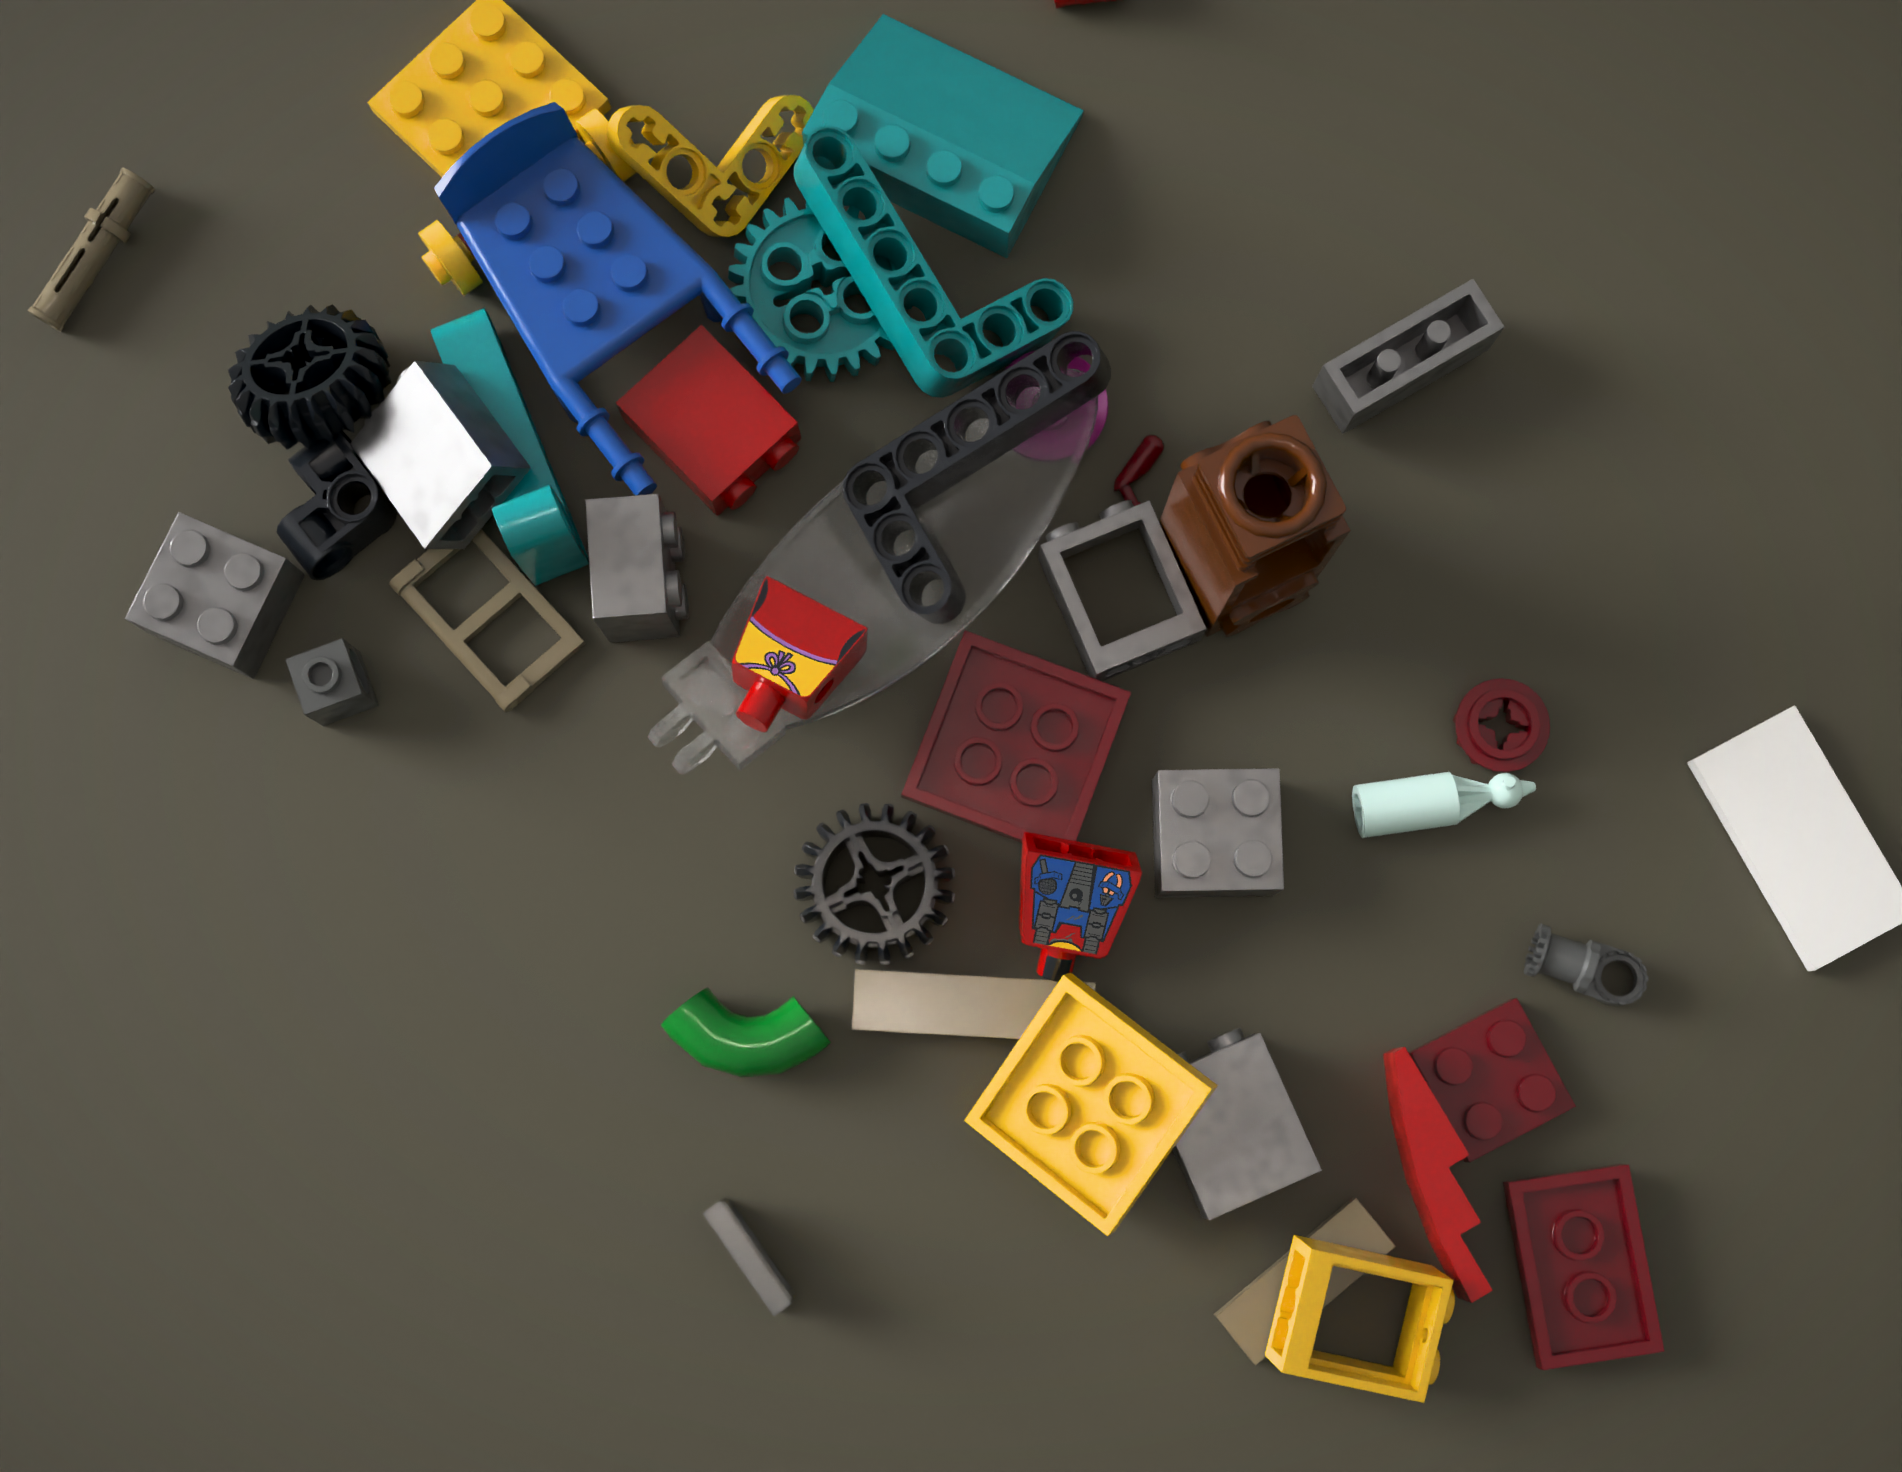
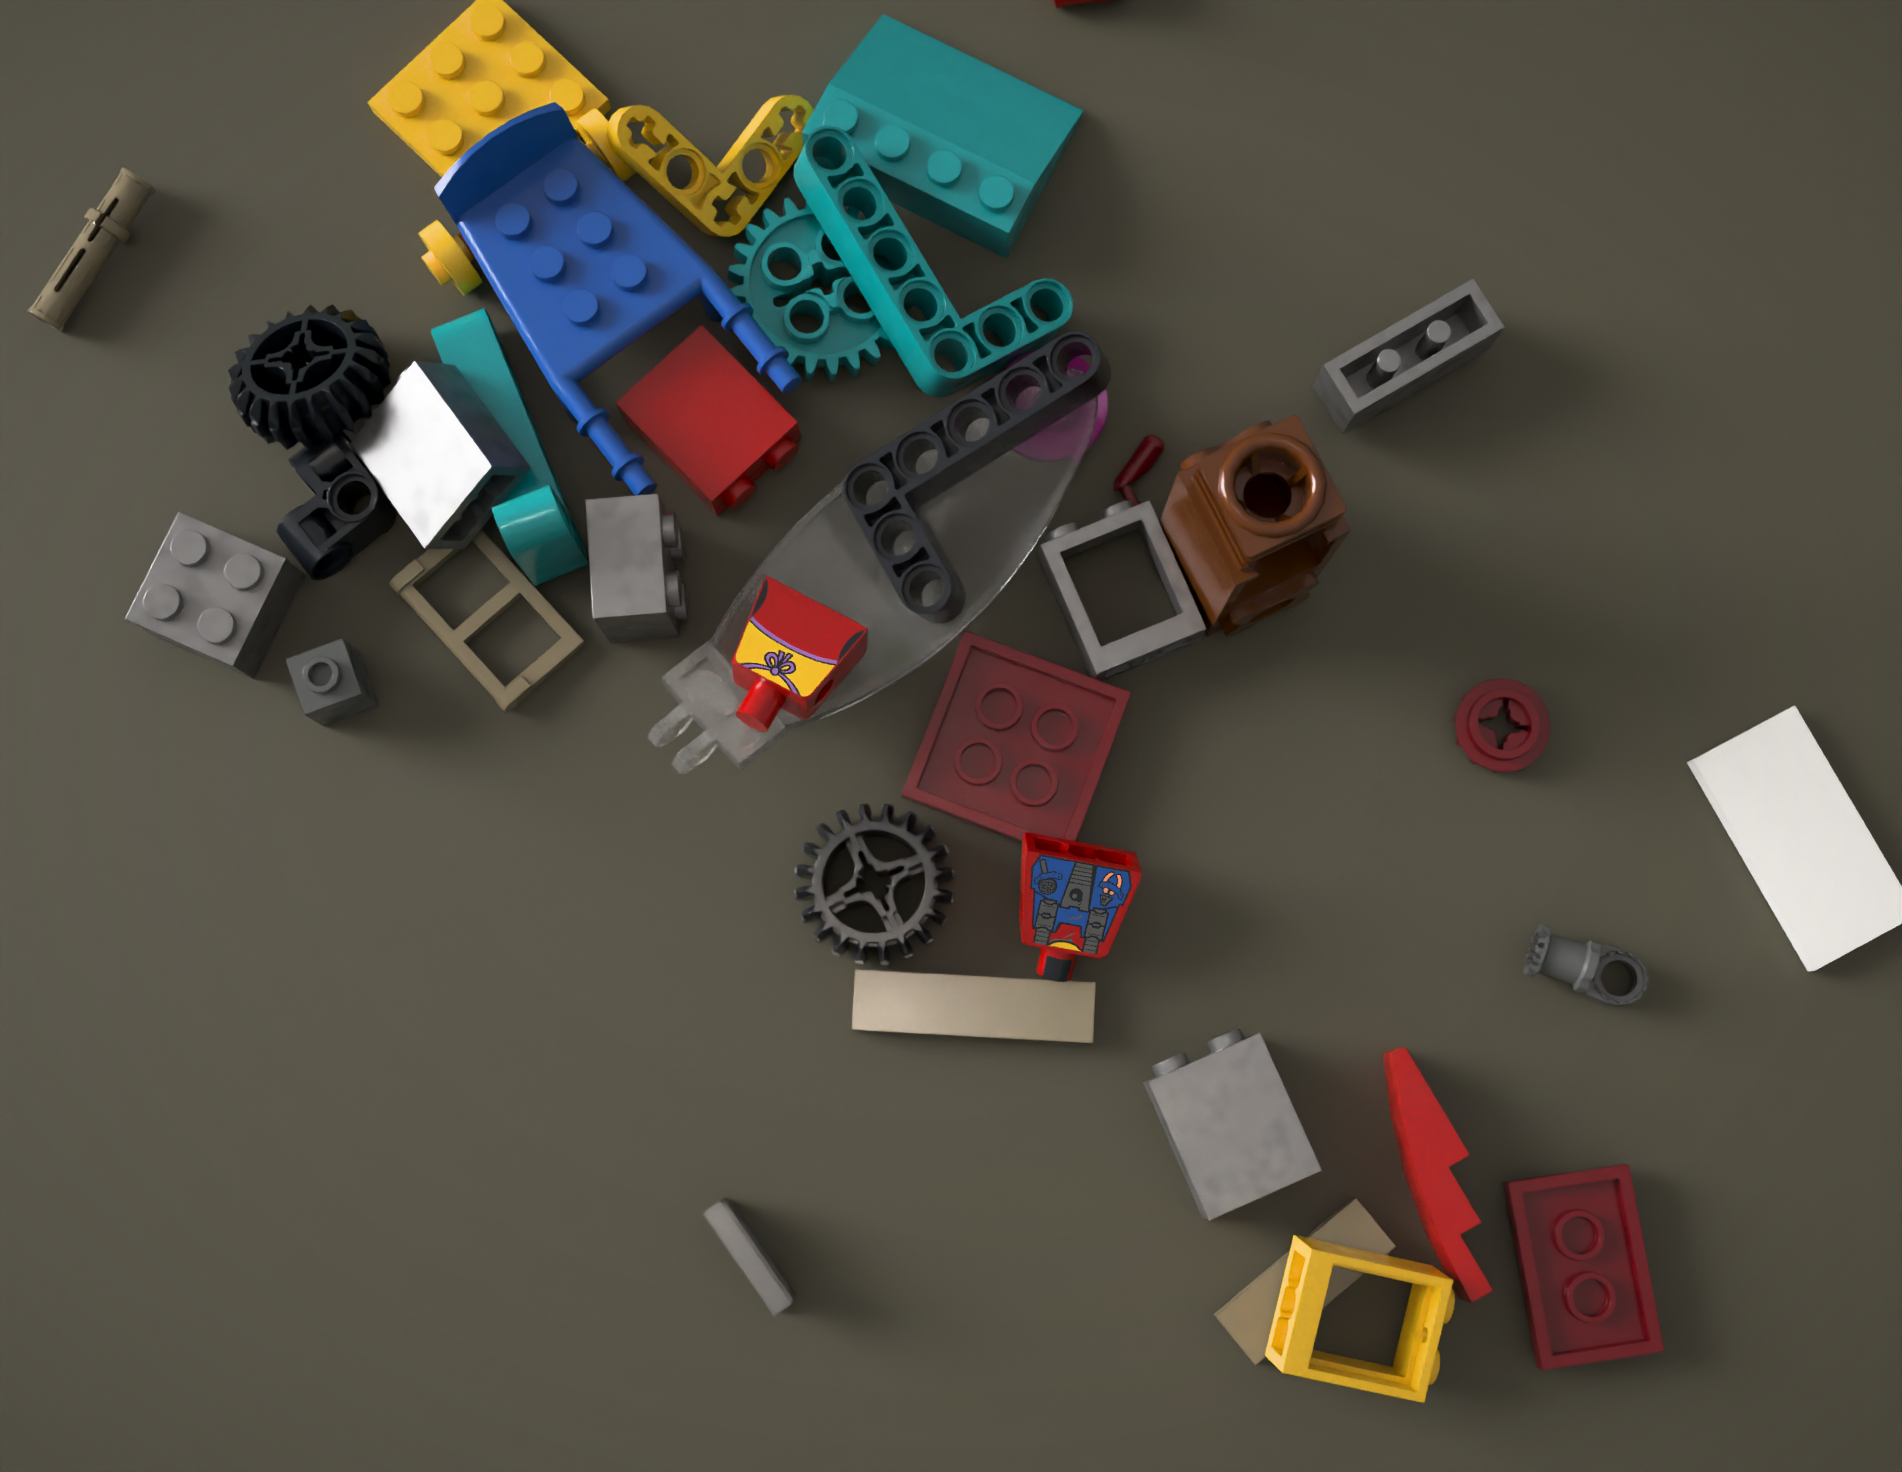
(743, 1043): green cylinder -> none
(1090, 1103): yellow plate -> none
(1217, 833): flat silver brick -> none
(1429, 801): light aqua wheel -> none
(1493, 1078): dark red plate -> none

